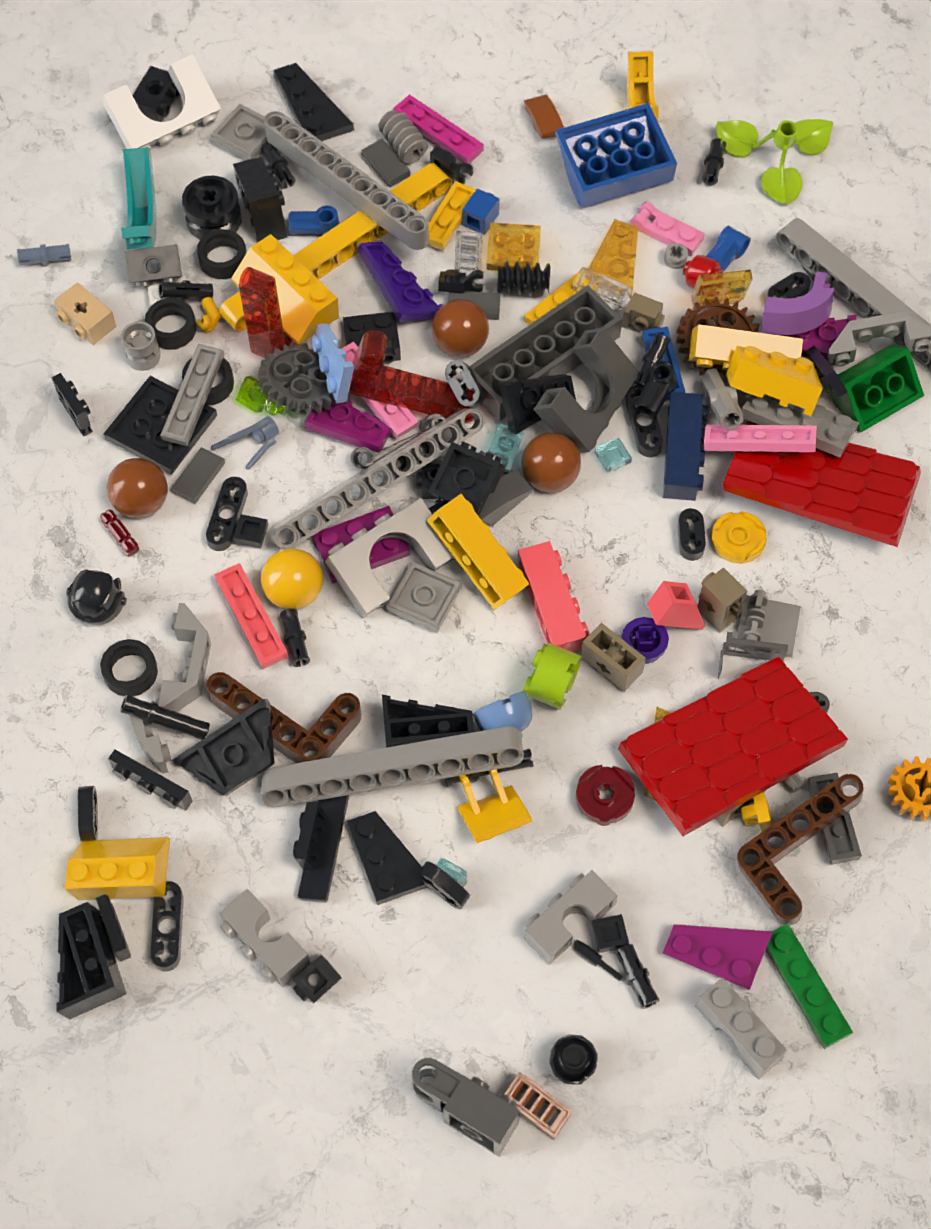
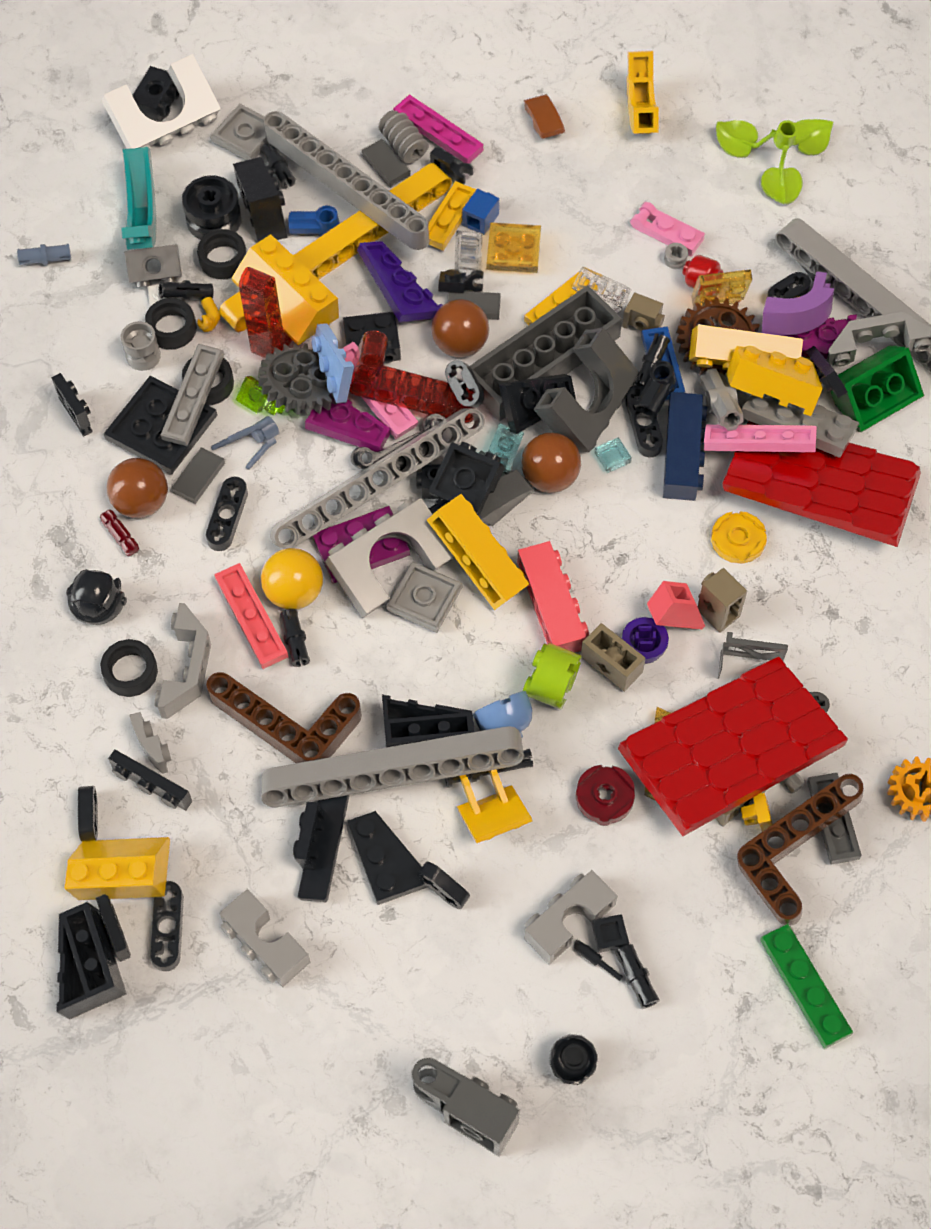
(84, 314): tan brick -> none
(161, 716): black pin -> none
(233, 751): black wing -> none
(250, 531): black plate -> none
(310, 104): black wing -> none
(325, 970): black brick -> none
(453, 871): clear light blue tile -> none
(523, 278): black piece -> none
(543, 1096): slope -> none
(615, 155): blue slope -> none
(617, 254): clear yellow wing -> none
(697, 534): black beam -> none
(714, 161): black pin -> none
(719, 951): magenta wing -> none
(729, 246): blue piece -> none
(755, 1042): light grey arch -> none
(768, 621): light grey hinge -> none

